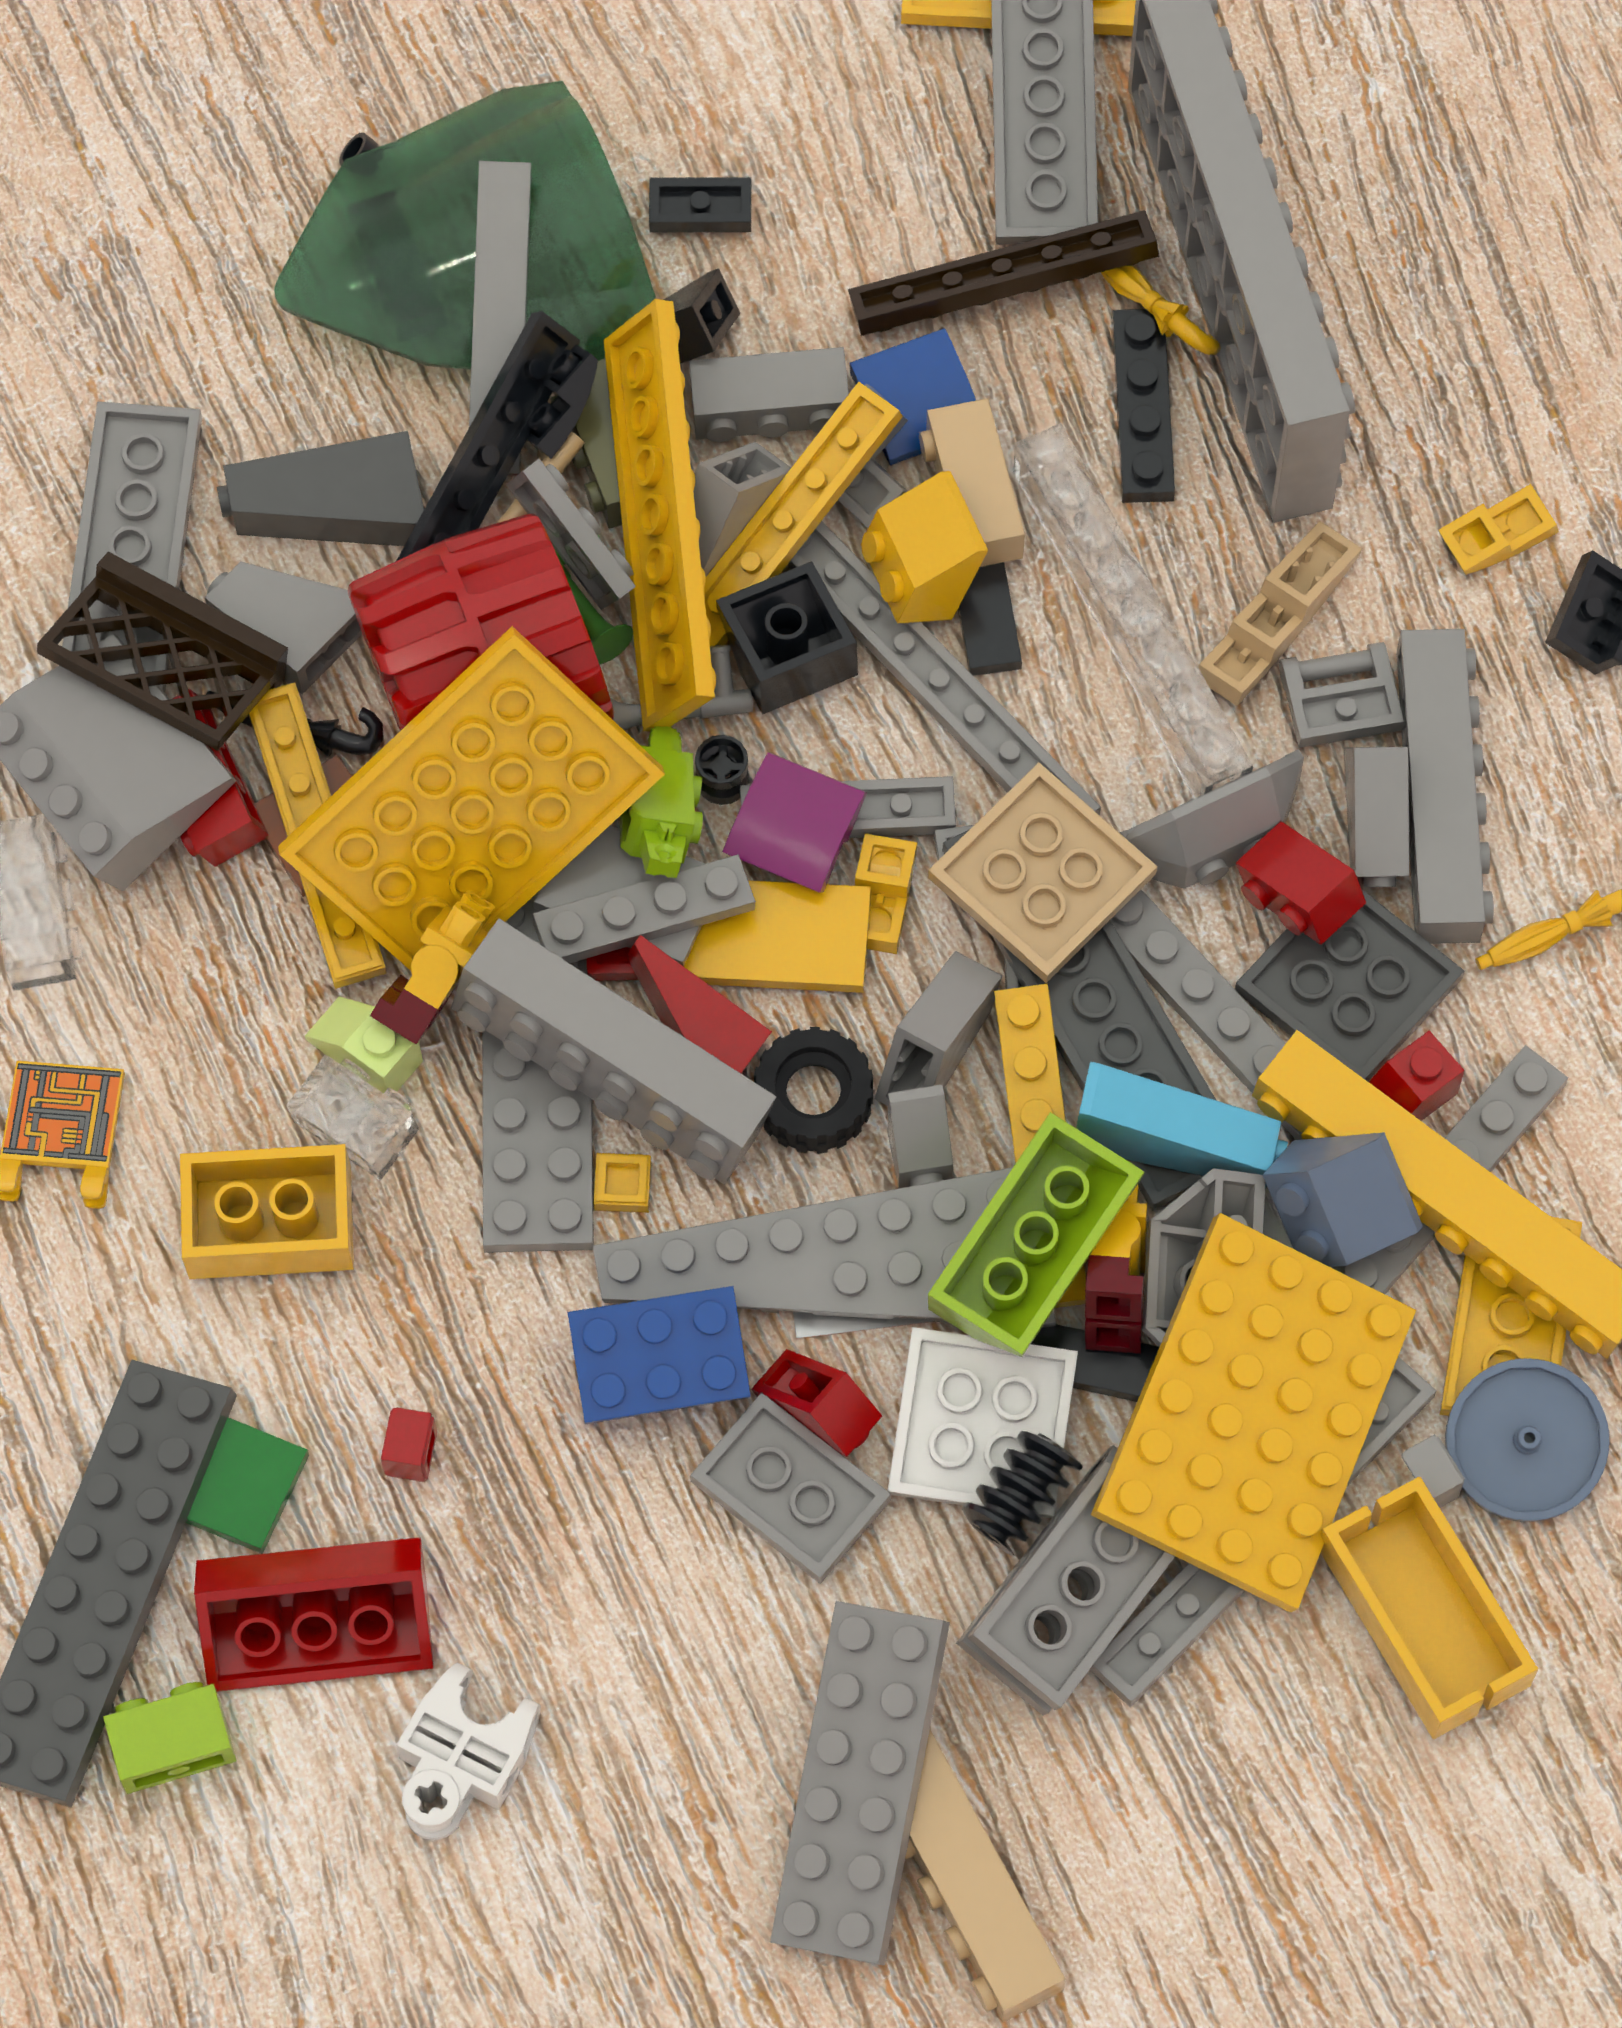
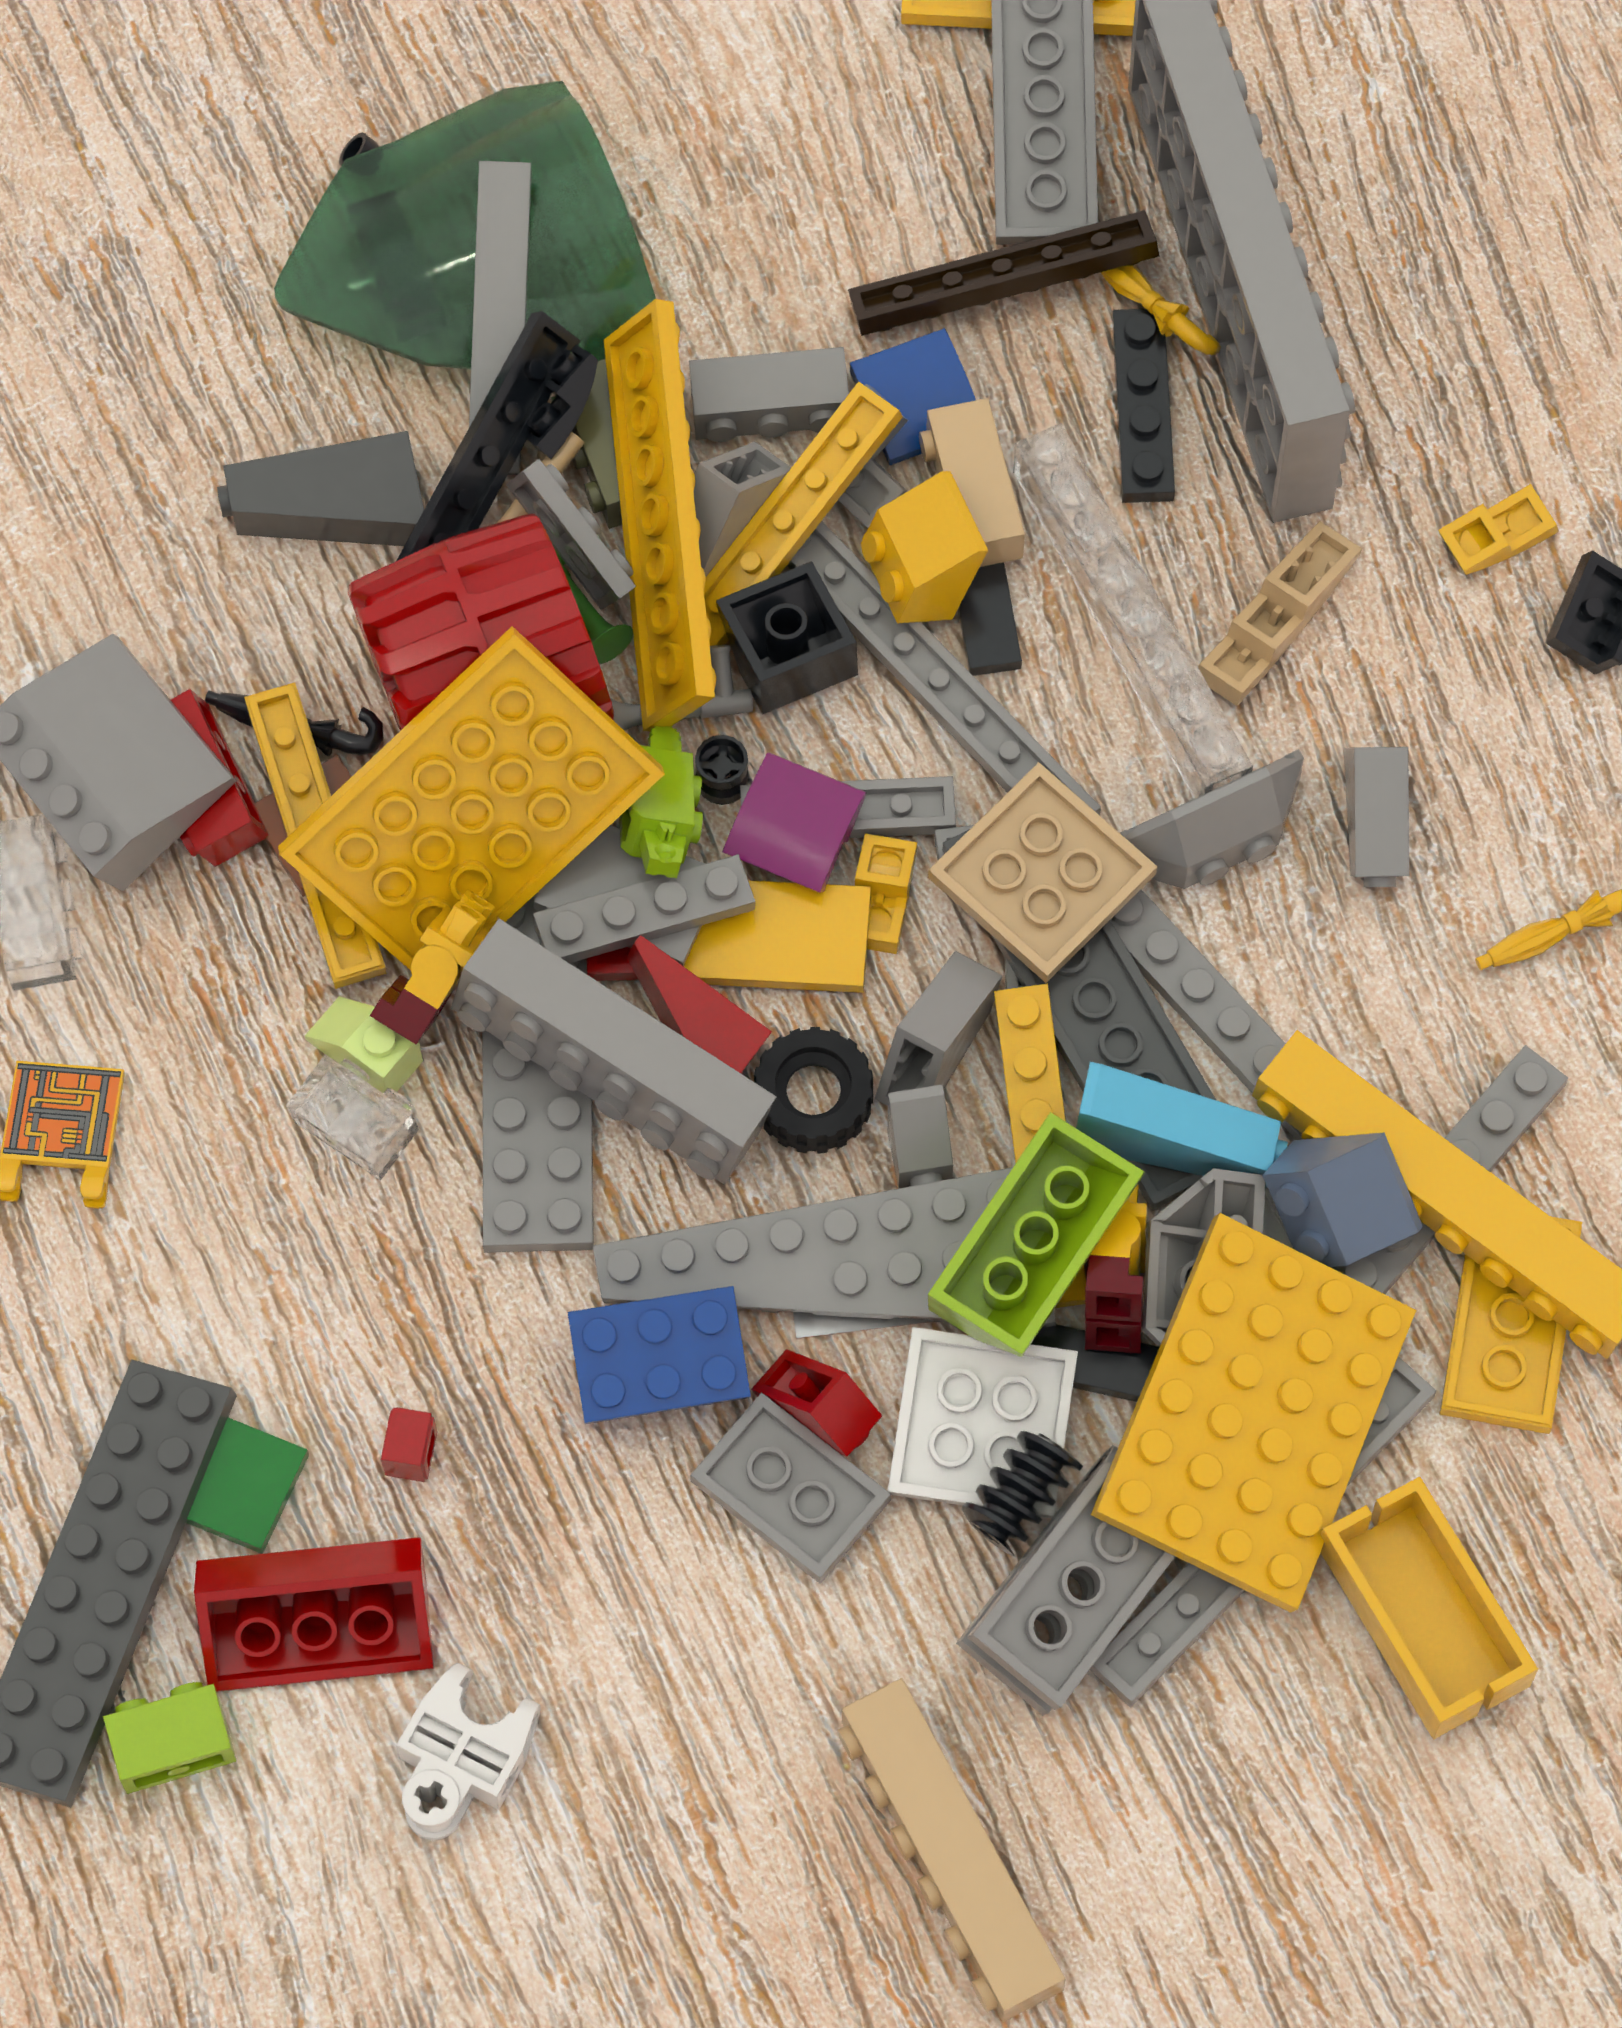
(136, 503): light grey plate -> none
(185, 626): dark brown fence -> none
(266, 1211): yellow brick -> none
(297, 612): light grey slope -> none
(622, 1182): yellow tile -> none
(700, 204): black plate -> none
(704, 315): black slope -> none
(860, 1783): light grey plate -> none
(1300, 883): red brick -> none
(1344, 708): light grey plate -> none
(1356, 990): dark grey plate -> none
(1420, 1076): red slope -> none
(1436, 1468): light grey slope -> none
(1442, 786): light grey brick -> none
(1528, 1439): sand blue piece -> none

